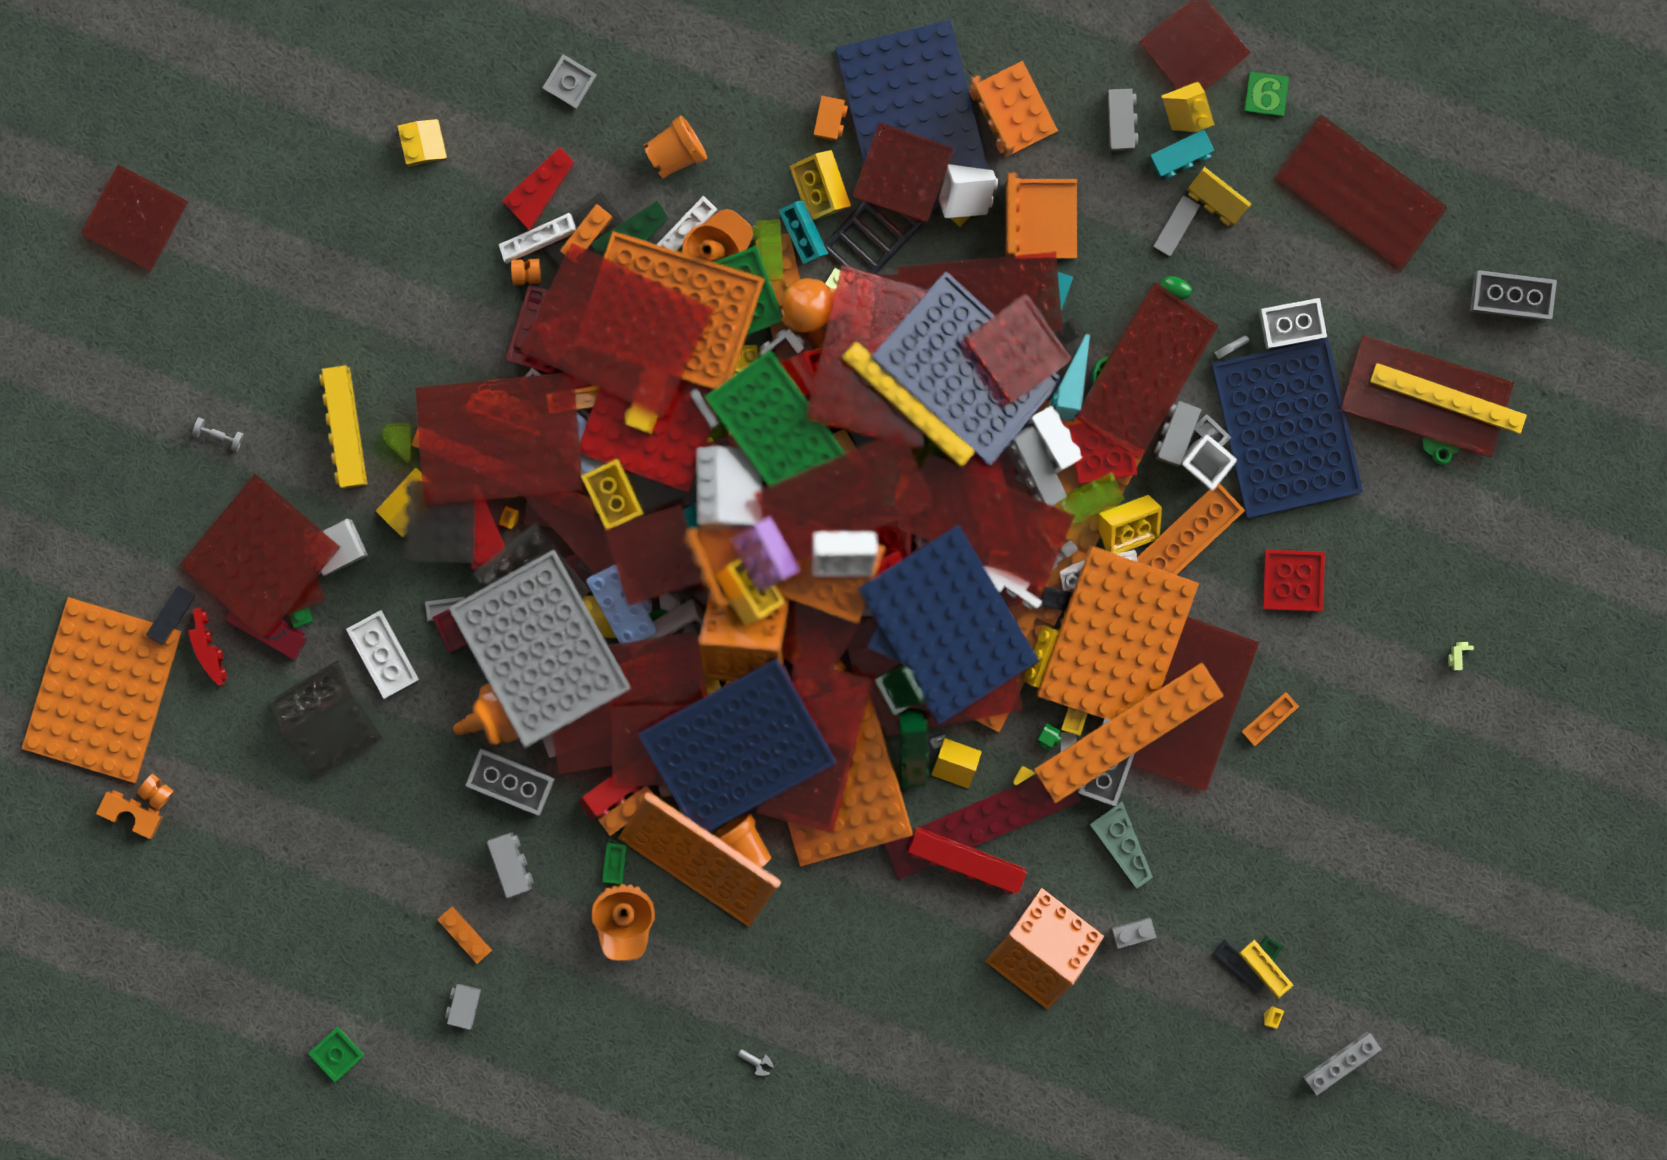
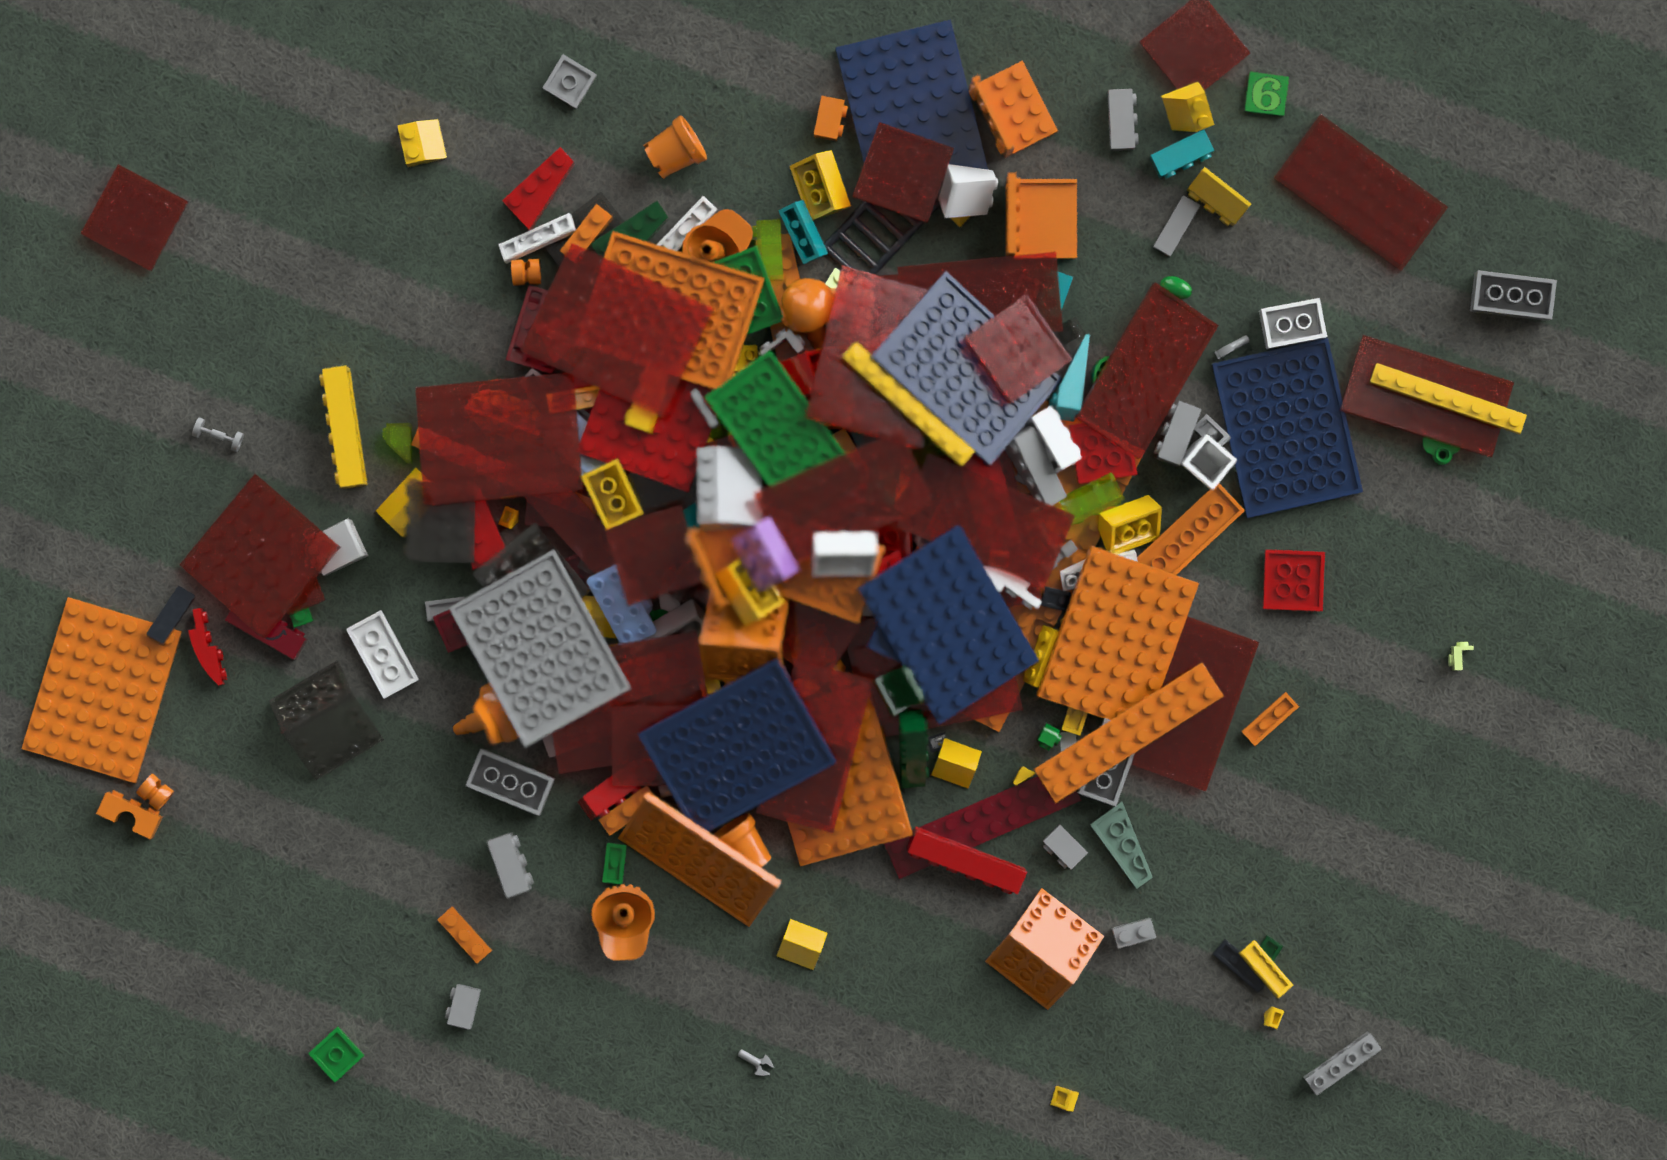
(802, 944): none -> yellow slope
(1064, 846): none -> light grey brick
(1064, 1098): none -> yellow slope

